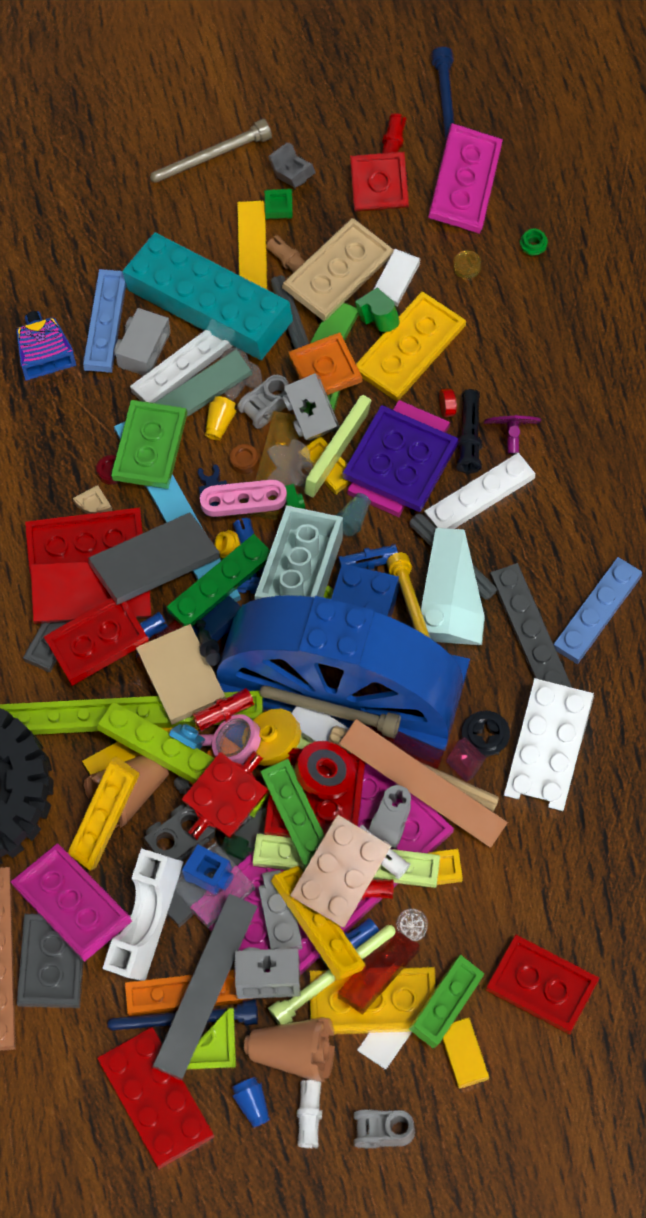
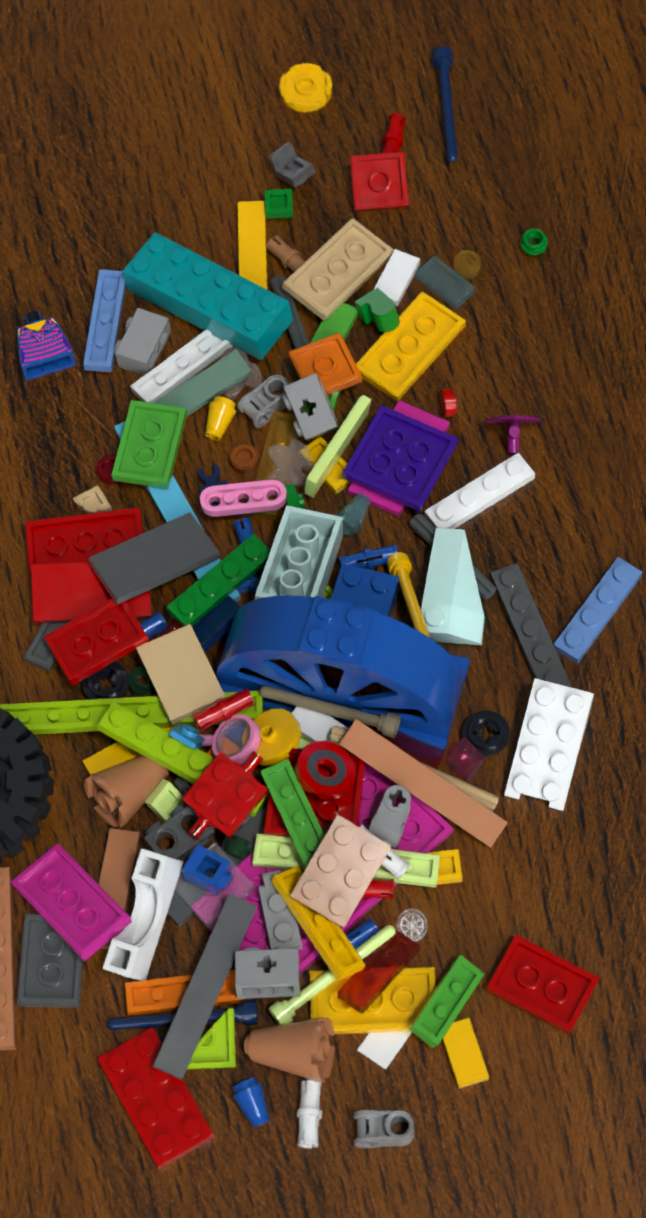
(103, 813): yellow tile -> none
(119, 680): none -> black gear
(119, 867): none -> nougat tile
(140, 673): none -> clear green plate
(164, 800): none -> yellowish green plate
(209, 647): black piece -> none
(226, 542): yellow plate -> none
(258, 132): dark tan piece -> none
(305, 87): none -> yellow tile
(445, 282): none -> clear light blue tile
(465, 178): dark pink tile -> none
(469, 441): black pin -> none

